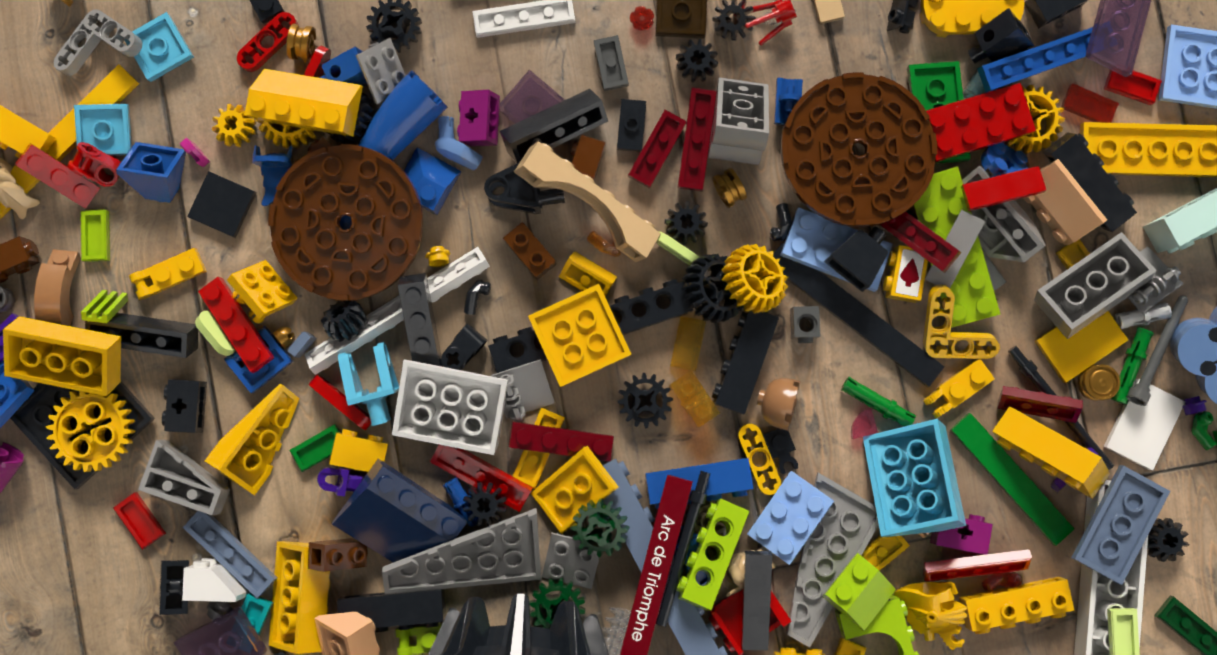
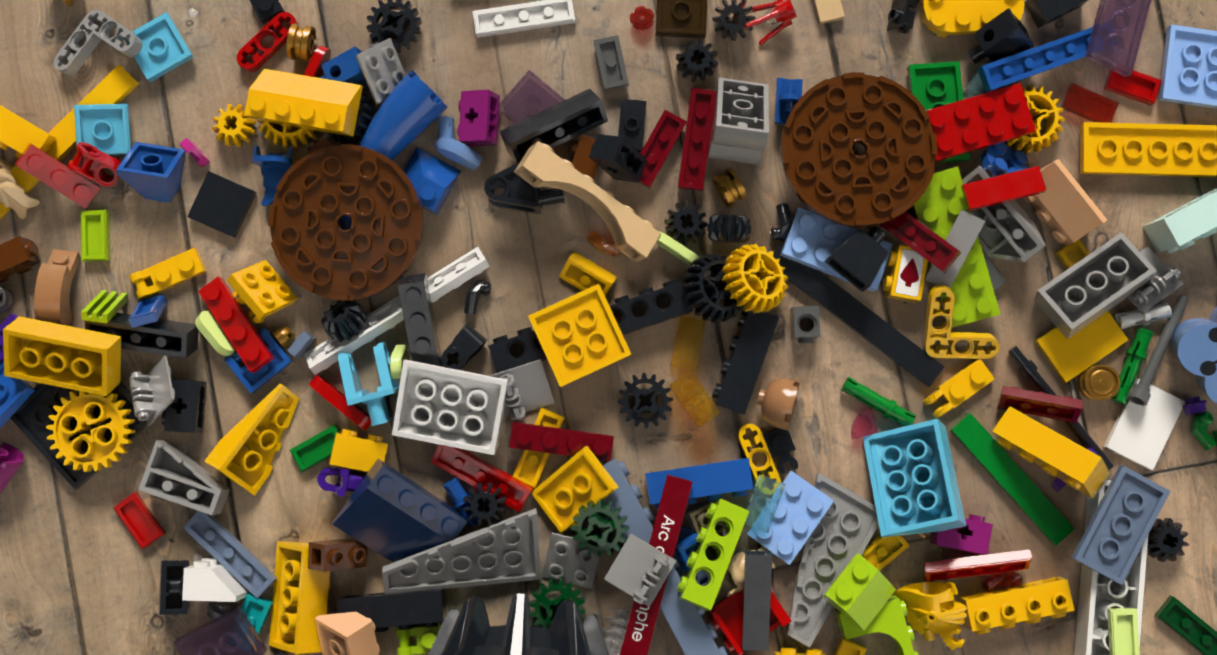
(148, 311): none -> blue tile
(152, 391): none -> light grey hinge
(398, 355): none -> yellowish green tile
(438, 256): yellow plate -> none
(529, 251): reddish brown brick -> none
(618, 158): none -> black brick
(640, 570): none -> light grey hinge
(697, 498): black bar -> none
(729, 228): none -> black gear
(764, 503): none -> clear light blue plate
(1093, 179): black brick -> none

